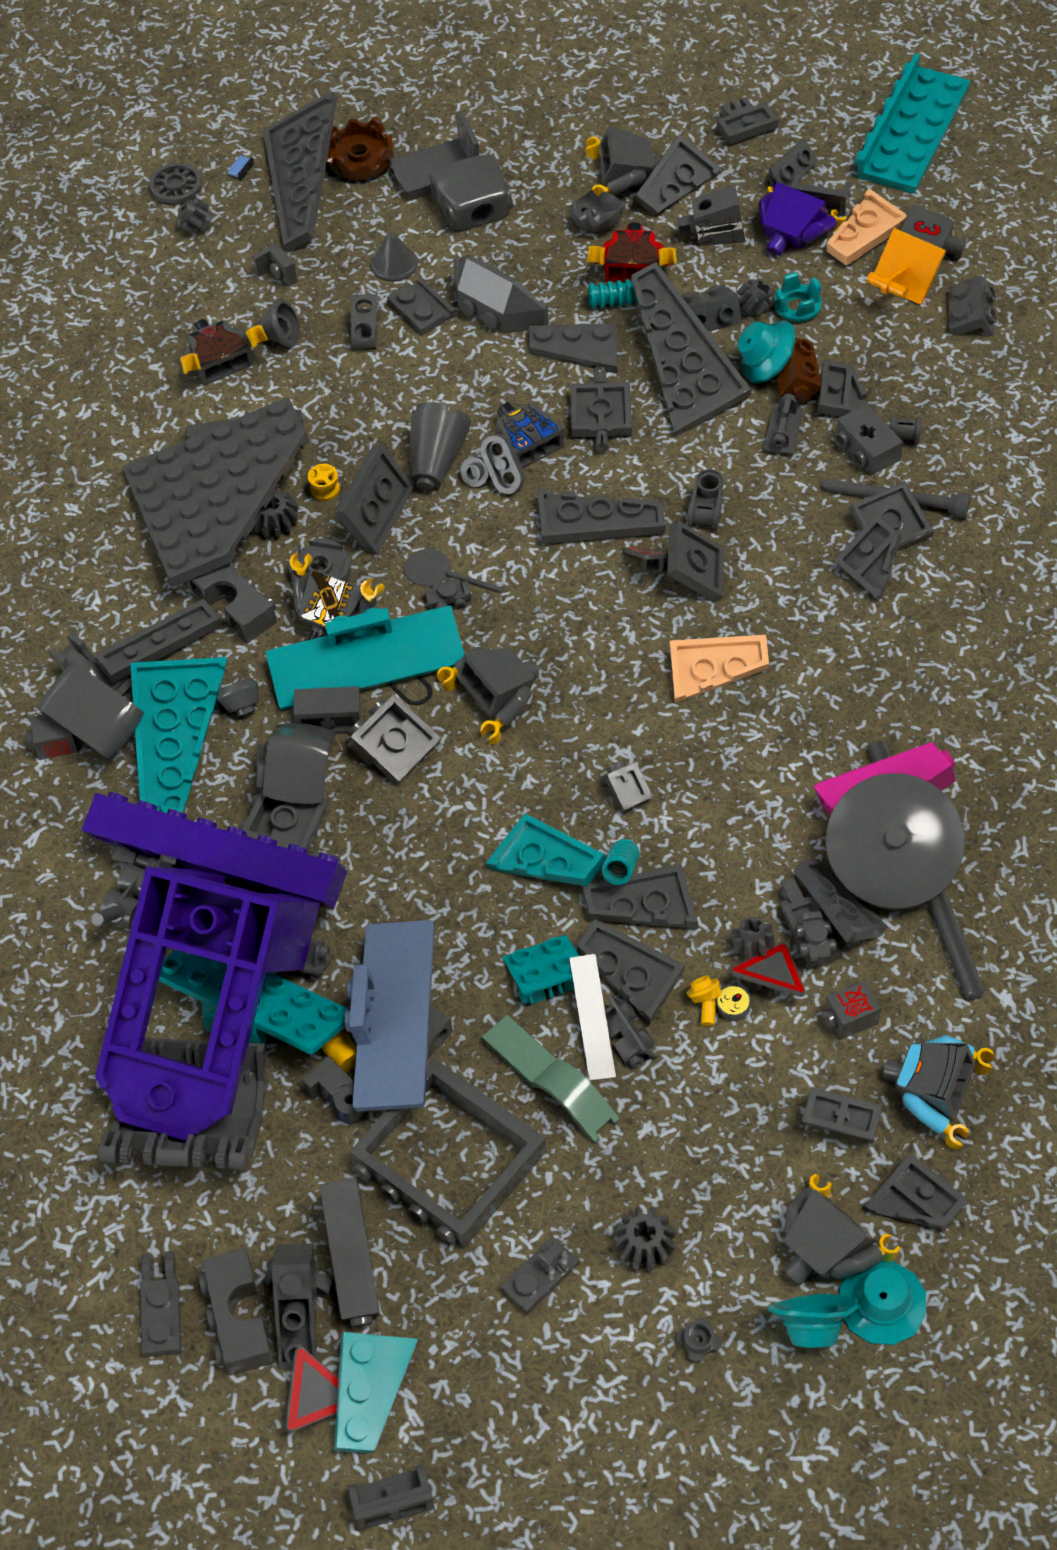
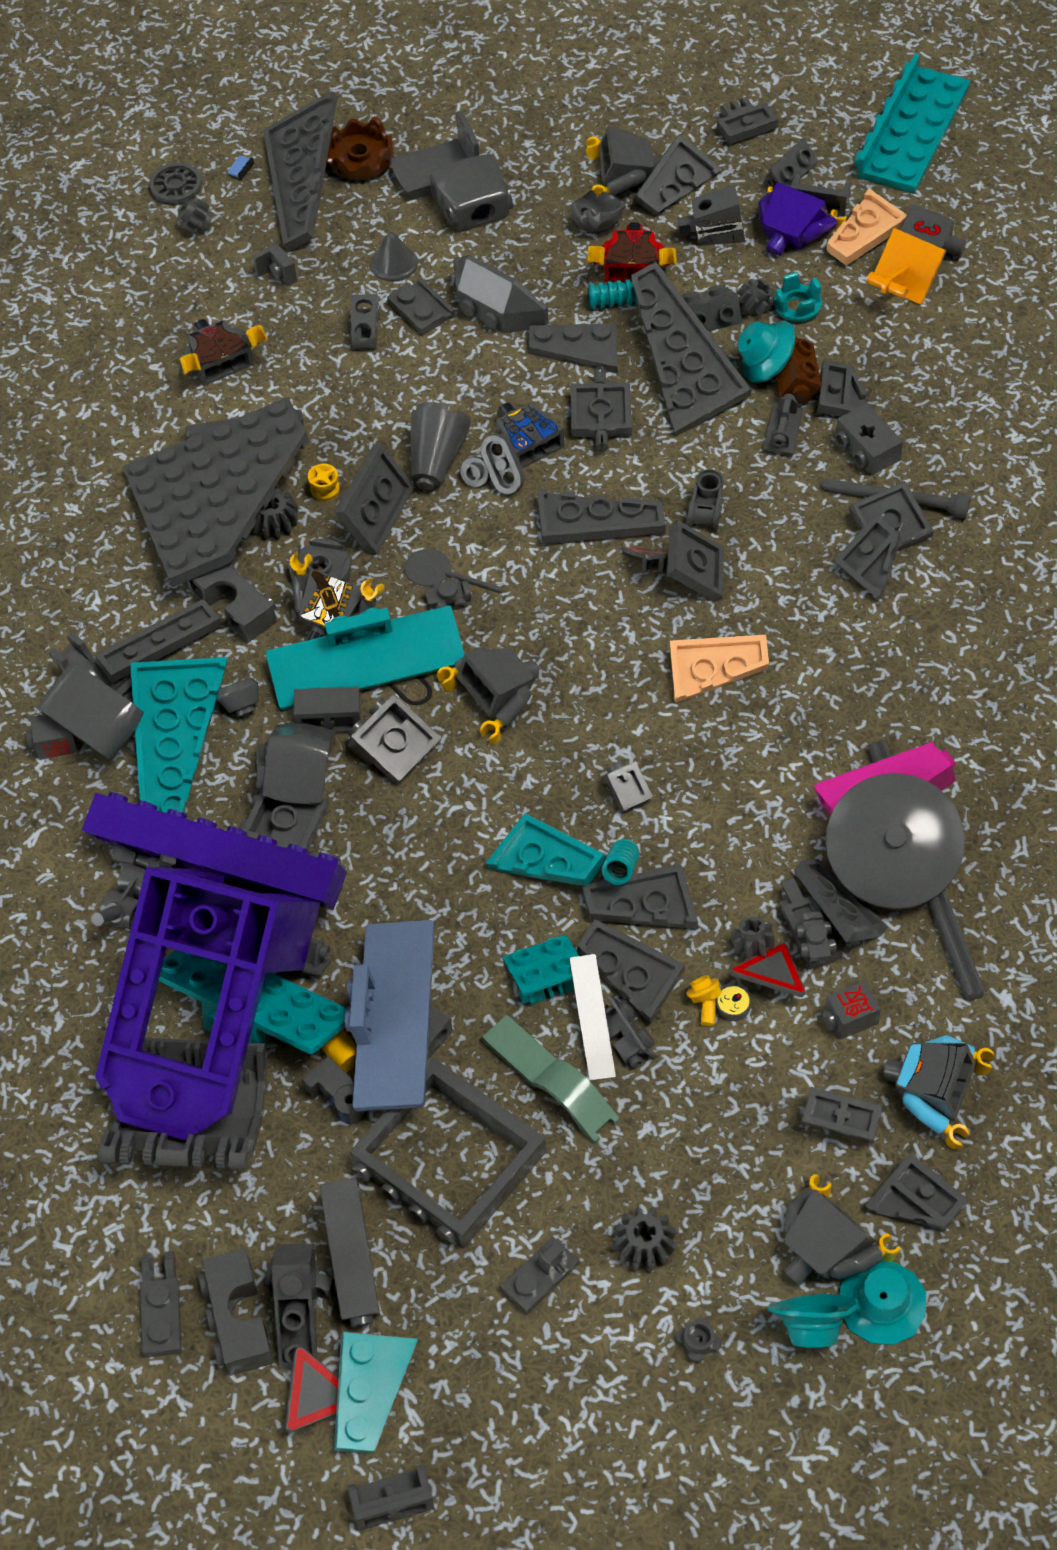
(281, 323): dark grey hat -> none
(906, 428): dark grey bush -> none
(972, 306): dark grey bracket -> none

